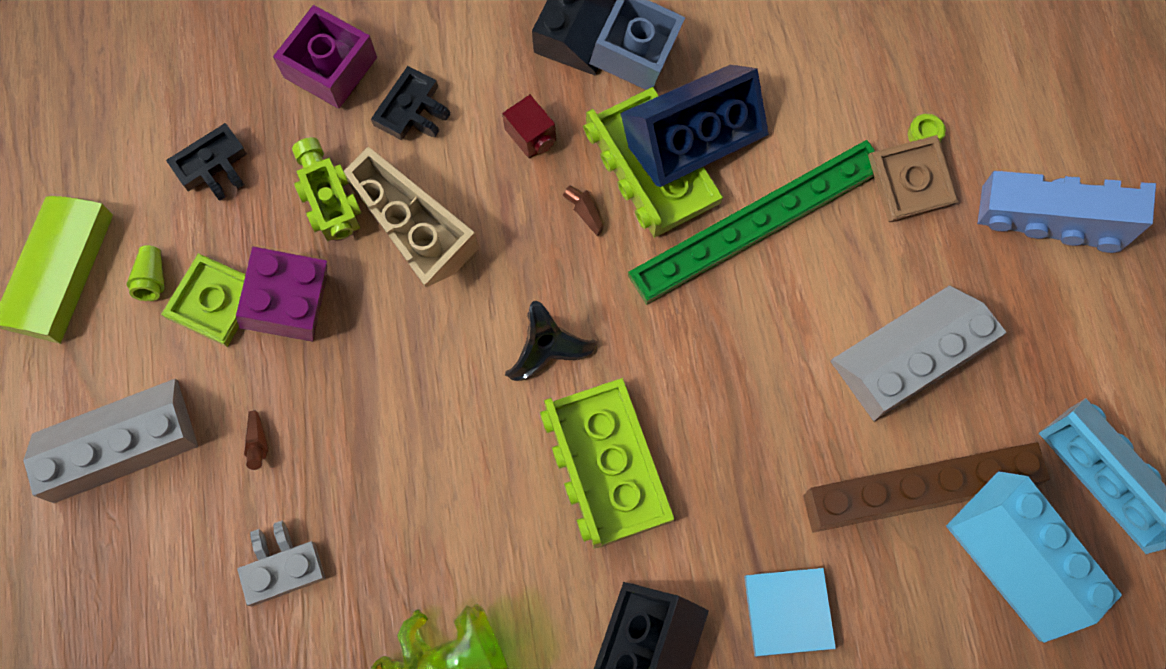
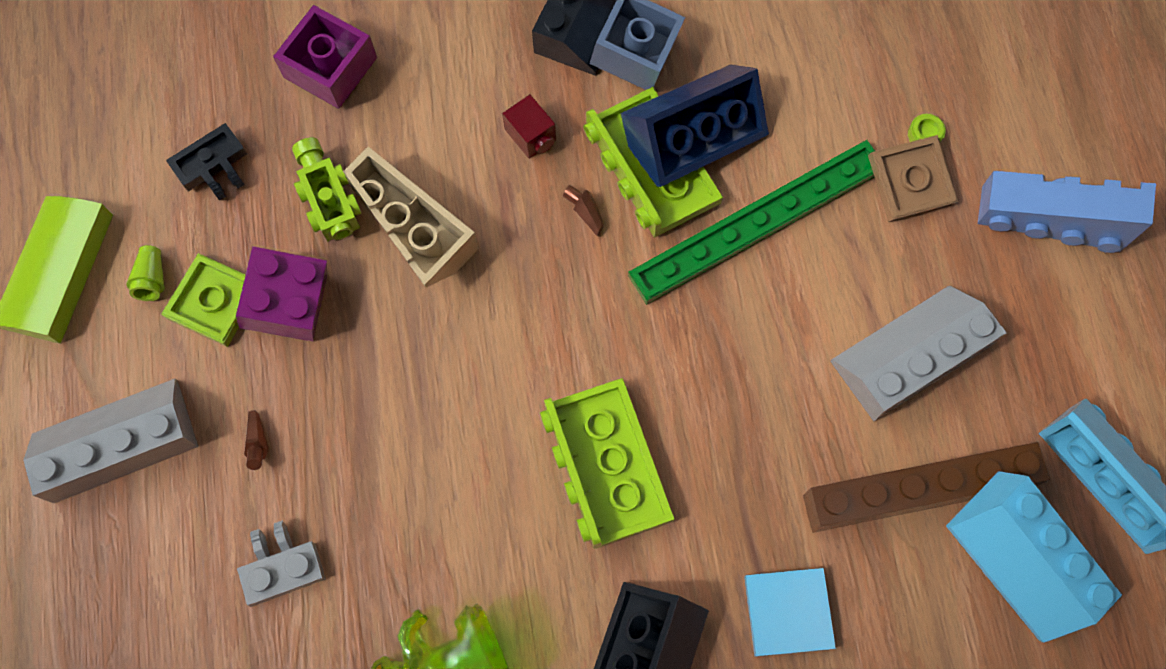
(405, 104): black hinge -> none
(546, 342): black piece -> none

